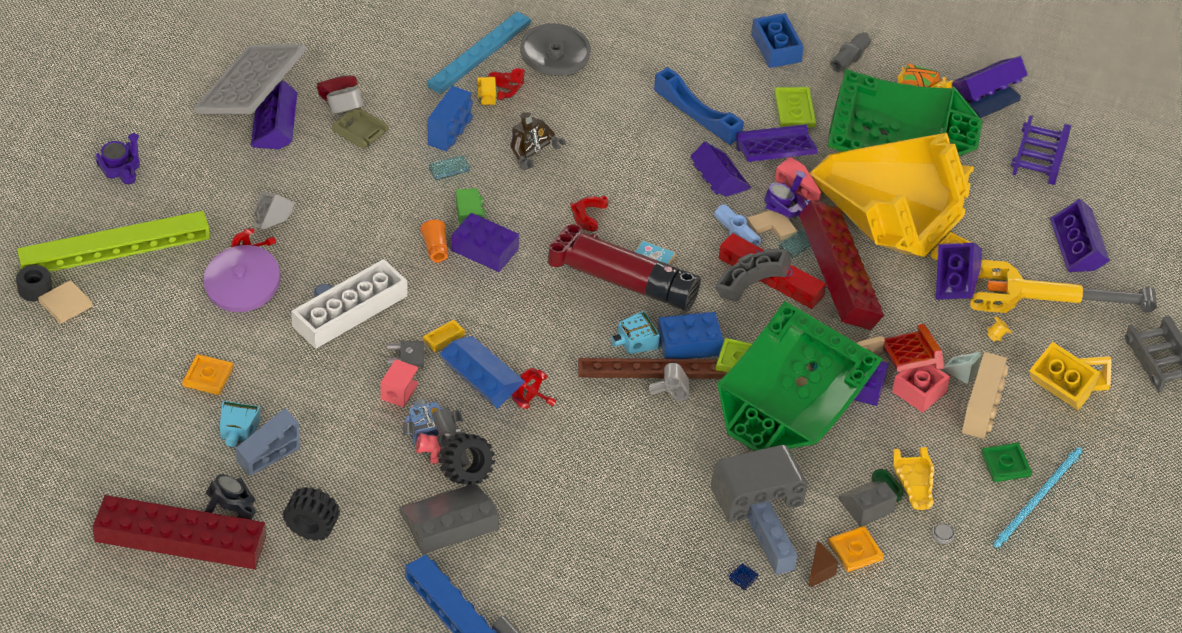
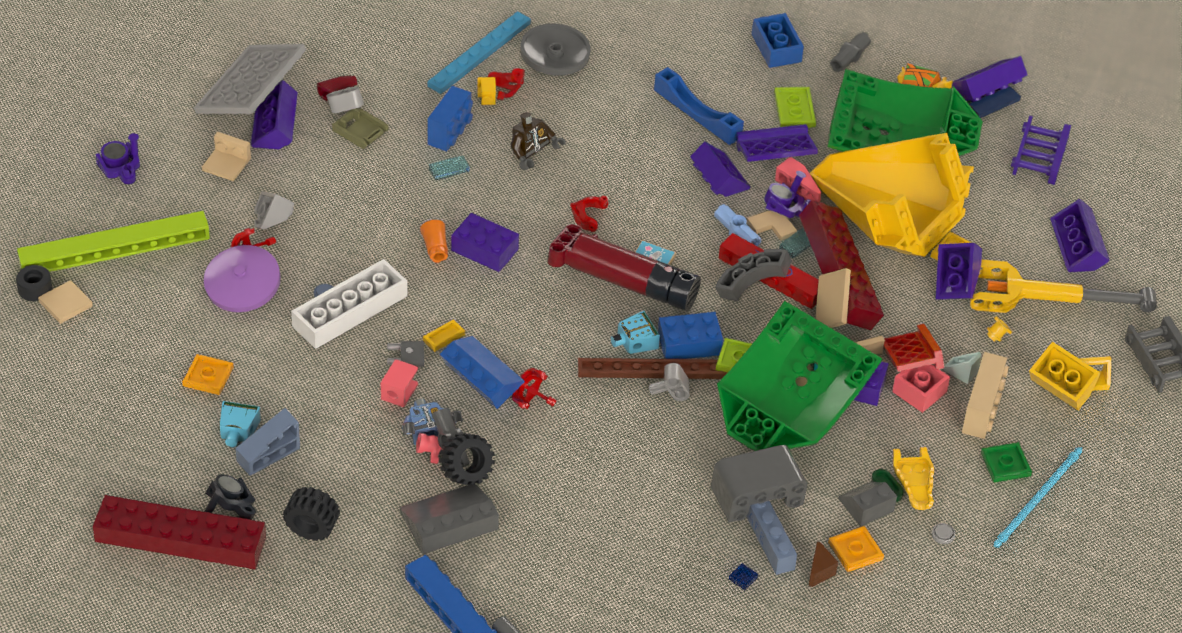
(228, 157): none -> tan bracket
(468, 202): bright green brick -> none
(833, 298): none -> tan tile

